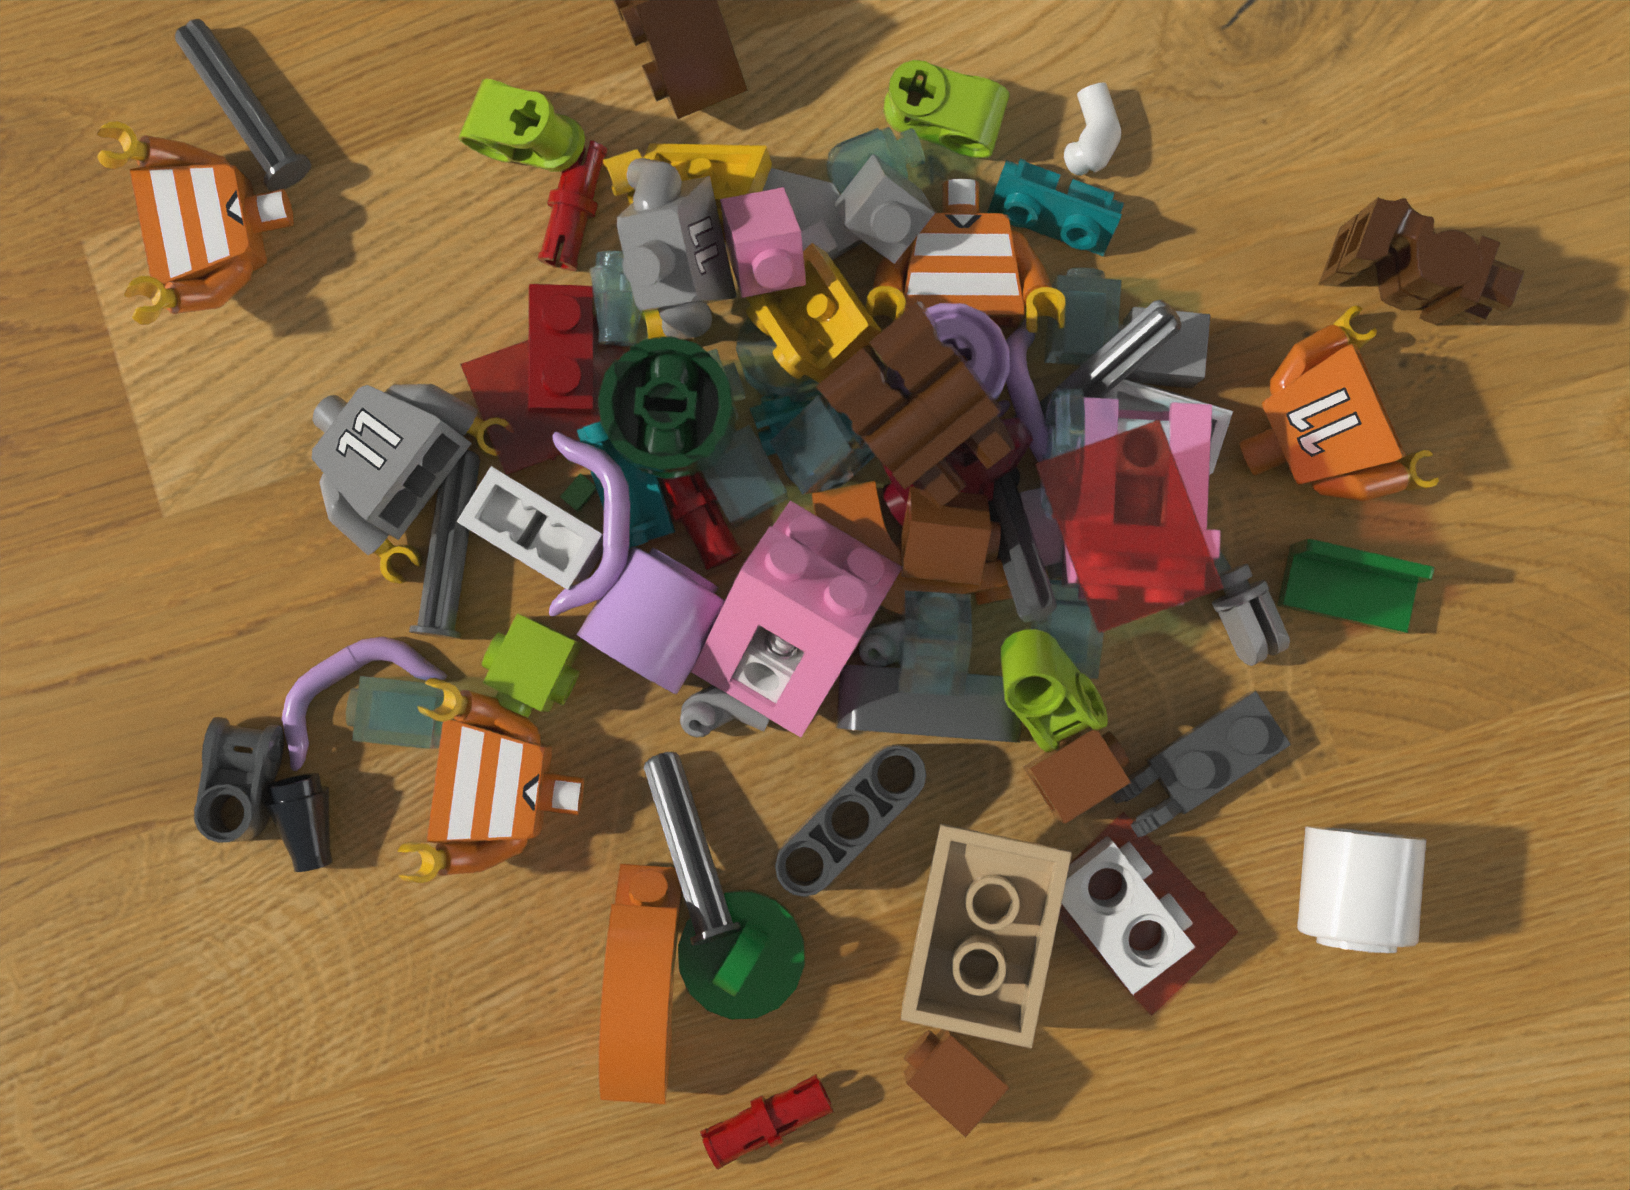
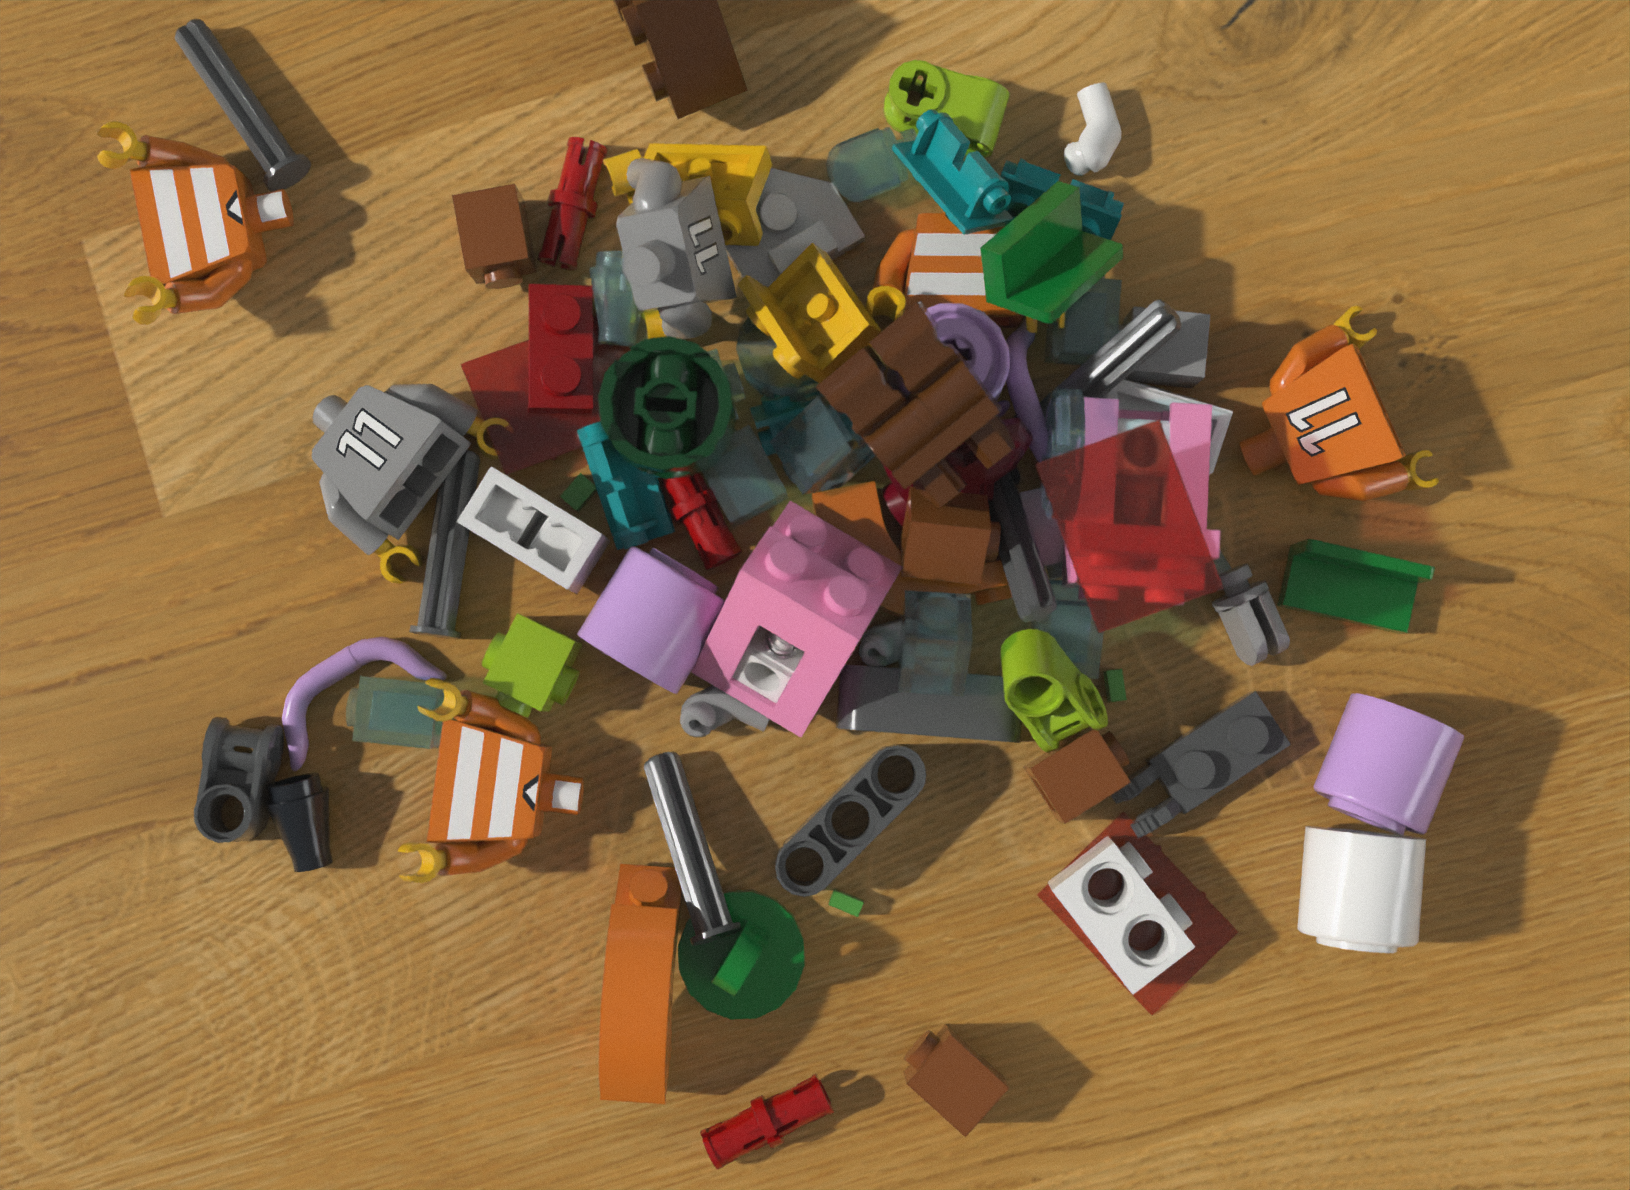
(495, 236): none -> dark orange brick
(521, 128): lime piece -> none
(615, 529): lavender animal -> none
(763, 242): bright pink brick -> none
(846, 902): none -> bright green piece
(884, 208): light grey brick -> none
(965, 190): none -> teal hinge
(985, 935): tan slope -> none
(1045, 258): none -> green panel
(1114, 685): none -> bright green piece
(1387, 765): none -> lavender piece
(1420, 268): reddish brown hips -> none

